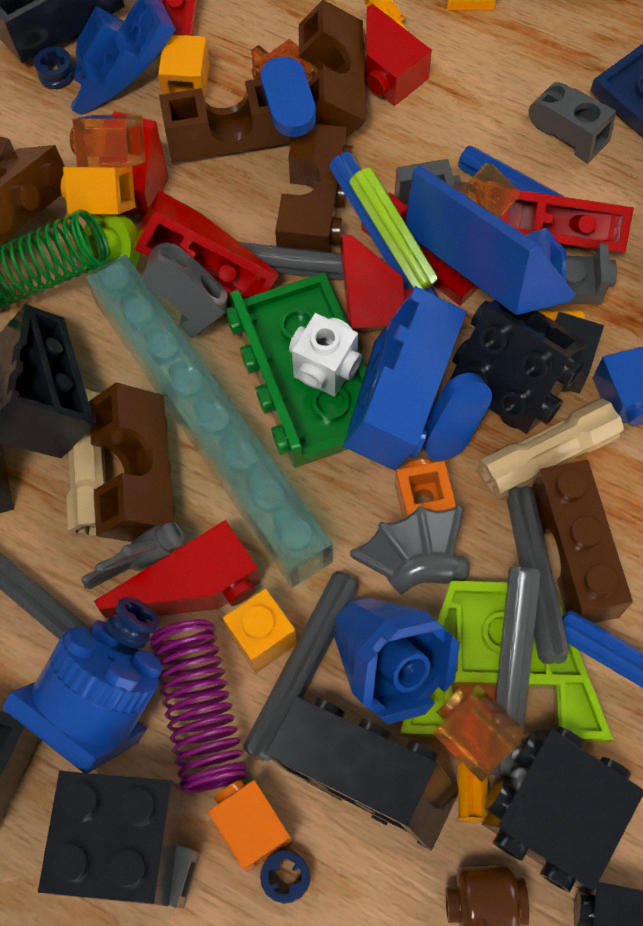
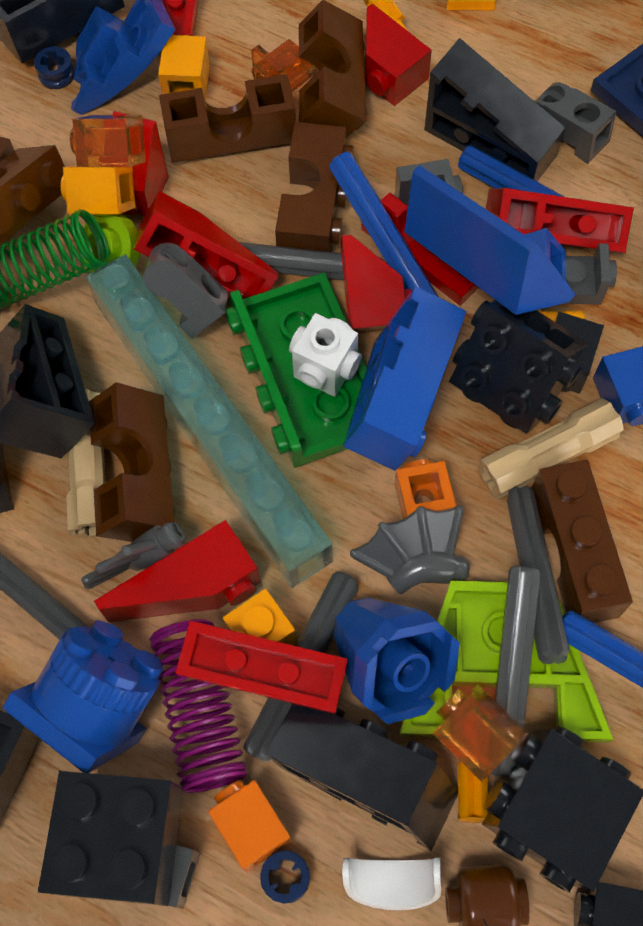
(132, 622): dark blue bush -> none
(262, 667): none -> red hinge
(288, 96): blue tile -> none
(392, 882): none -> white helmet
(393, 229): lime axle -> none
(456, 416): blue tile -> none
(484, 109): none -> black wedge
(489, 190): clear orange bracket -> none

